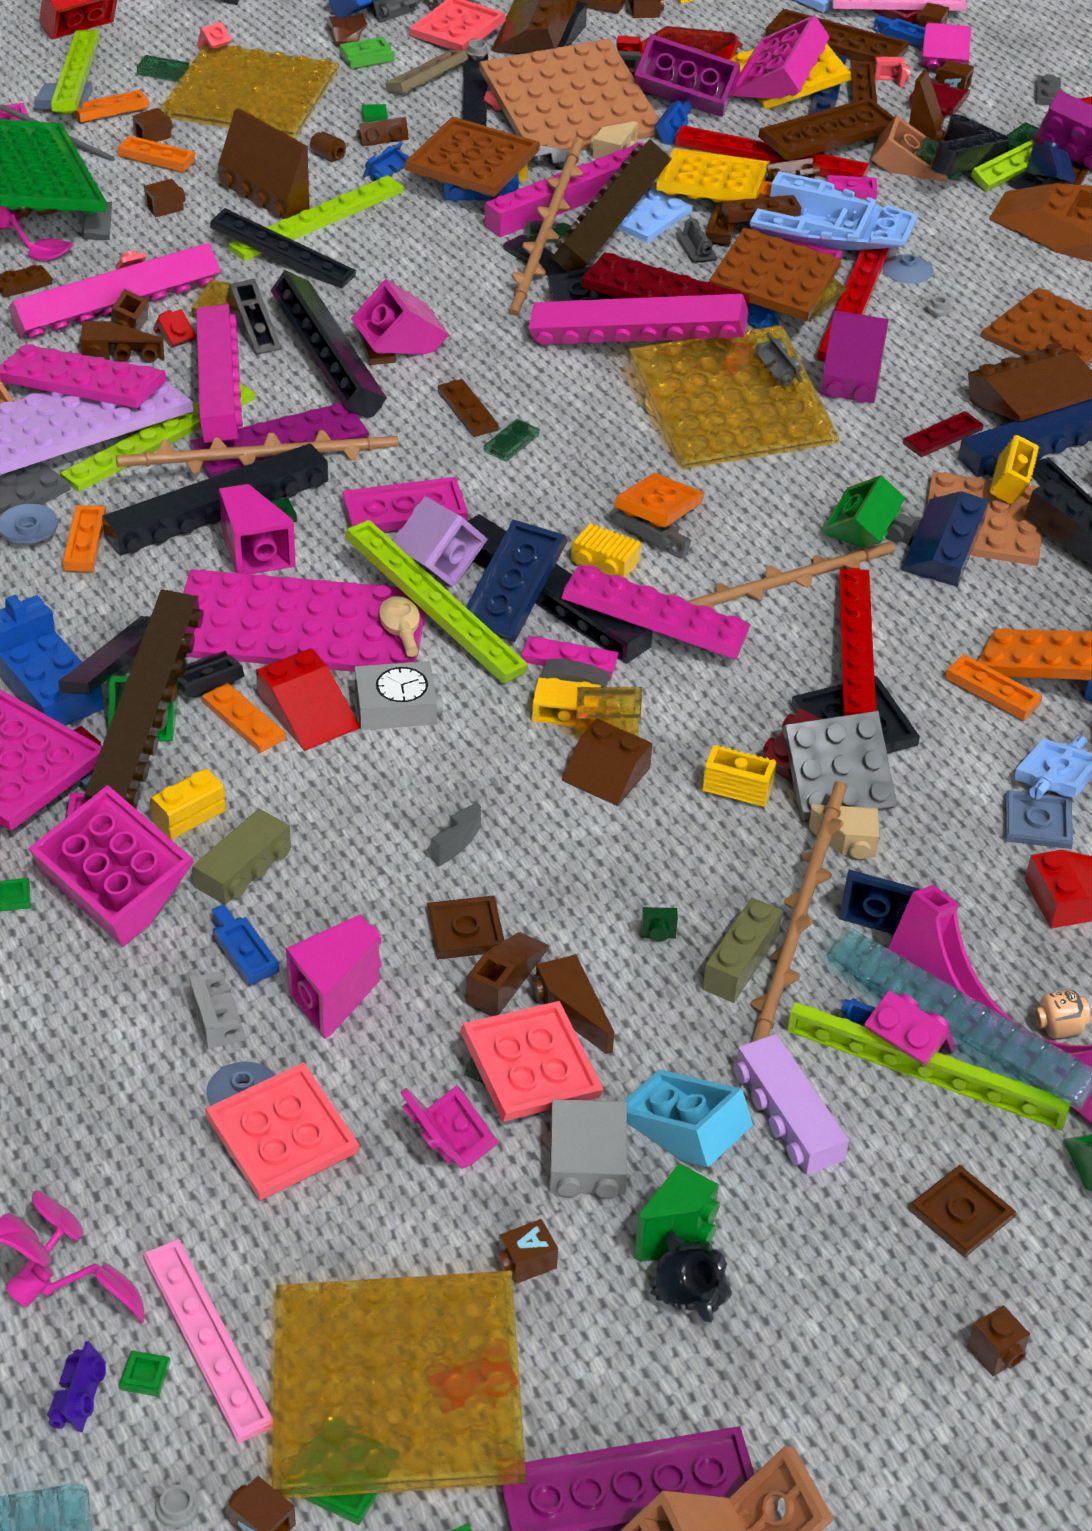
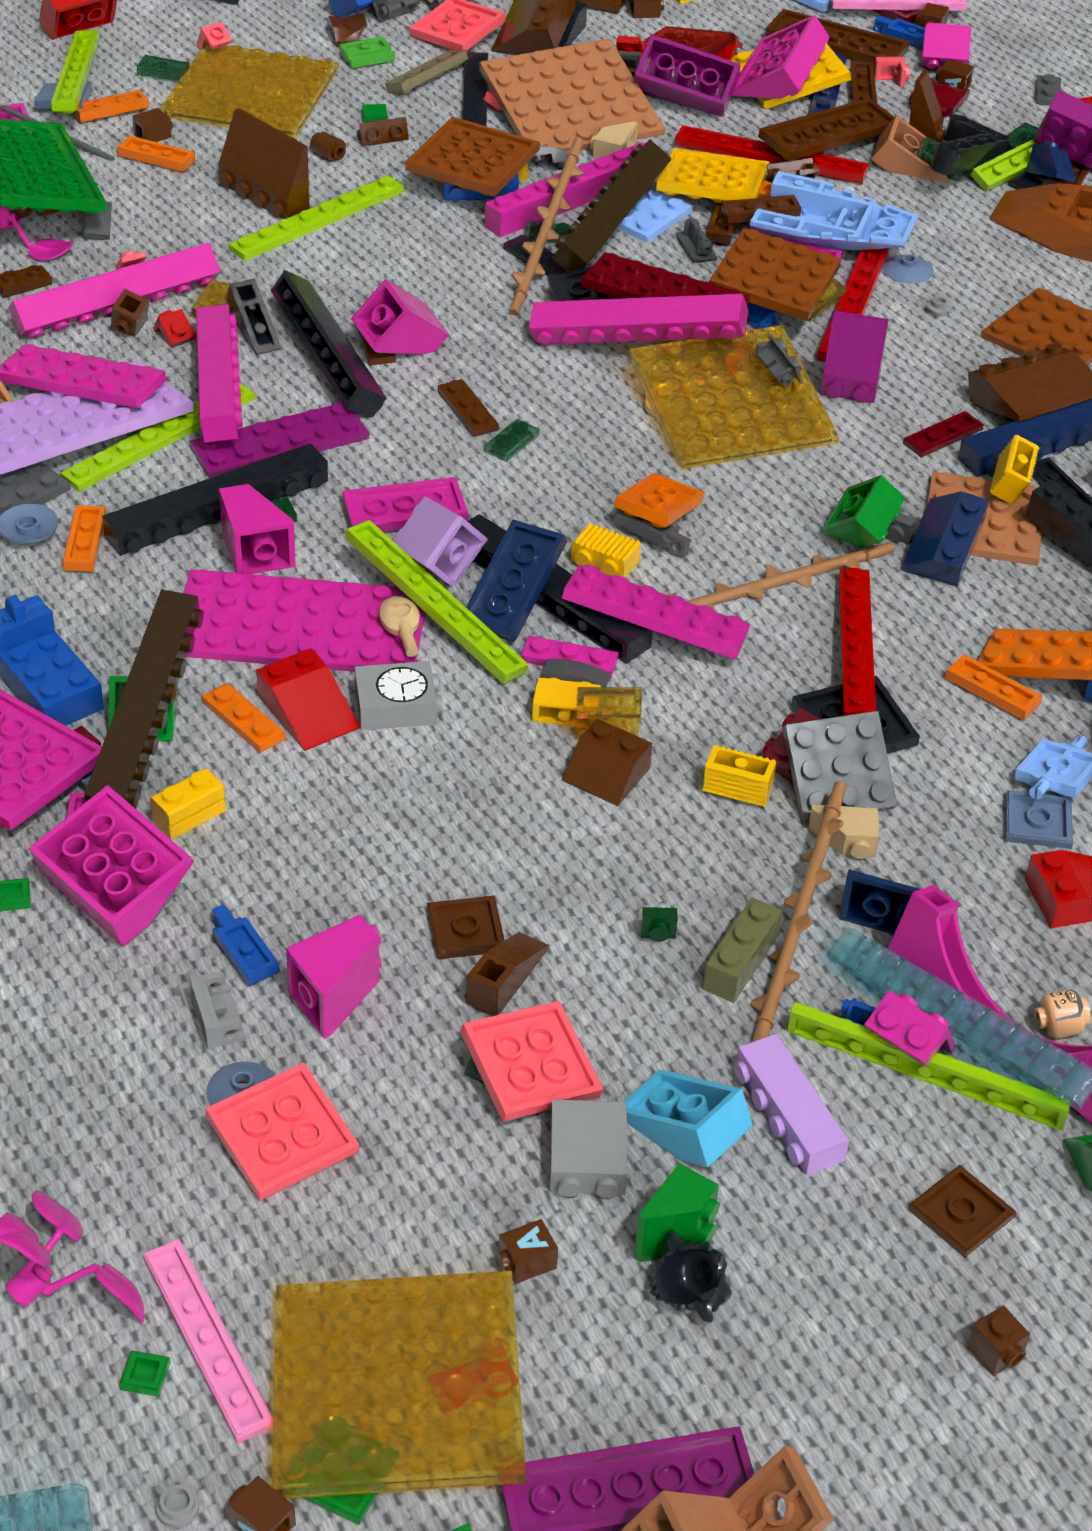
(82, 1376): dark purple hinge -> none
(100, 335): reddish brown slope -> none
(106, 660): black tile -> none
(164, 197): reddish brown brick -> none
(209, 673): black plate -> none
(242, 857): olive brick -> none
(247, 454): medium nougat plant -> none
(282, 248): black tile -> none
(381, 165): blue hinge -> none
(451, 1126): dark pink bracket -> none
(463, 828): dark grey slope -> none
(477, 49): light grey plate -> none
(568, 983): reddish brown slope -> none
(672, 120): blue hinge -> none
(862, 186): dark pink plate -> none

